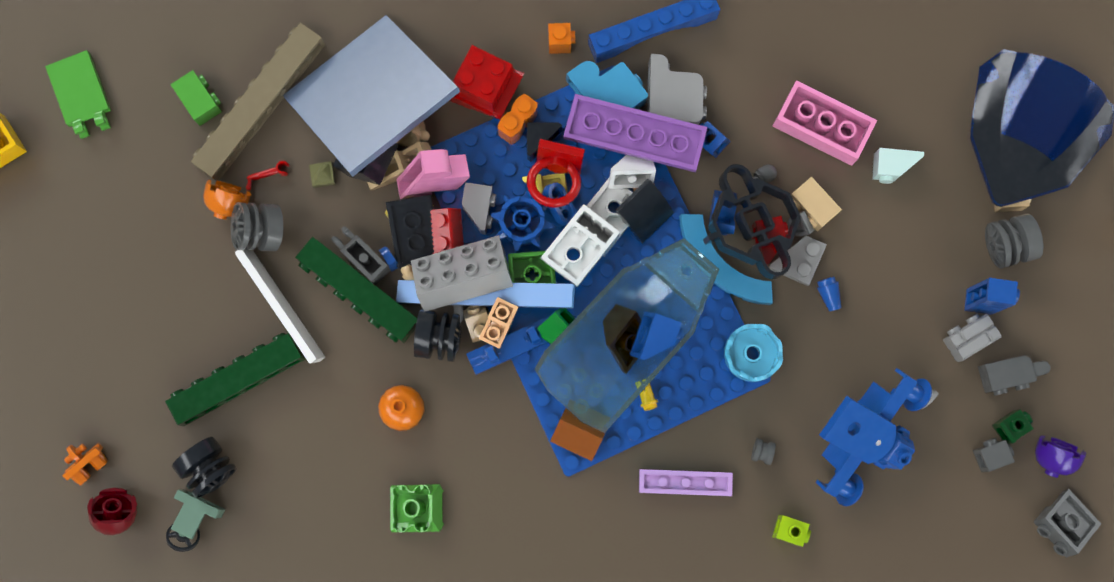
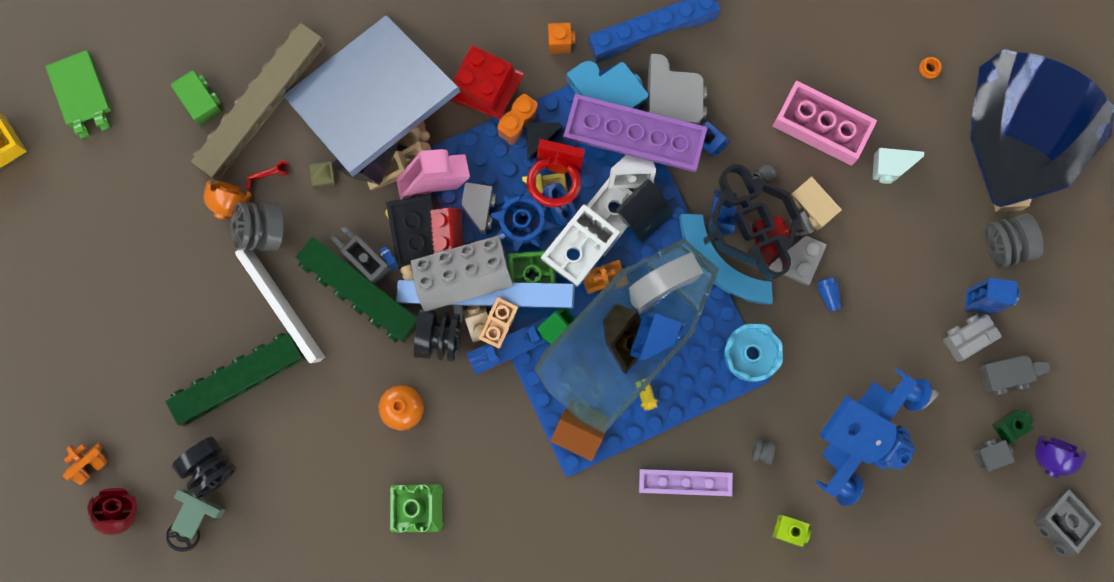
(601, 276): none -> orange hips
(663, 281): none -> light grey arch
(934, 63): none -> orange plate

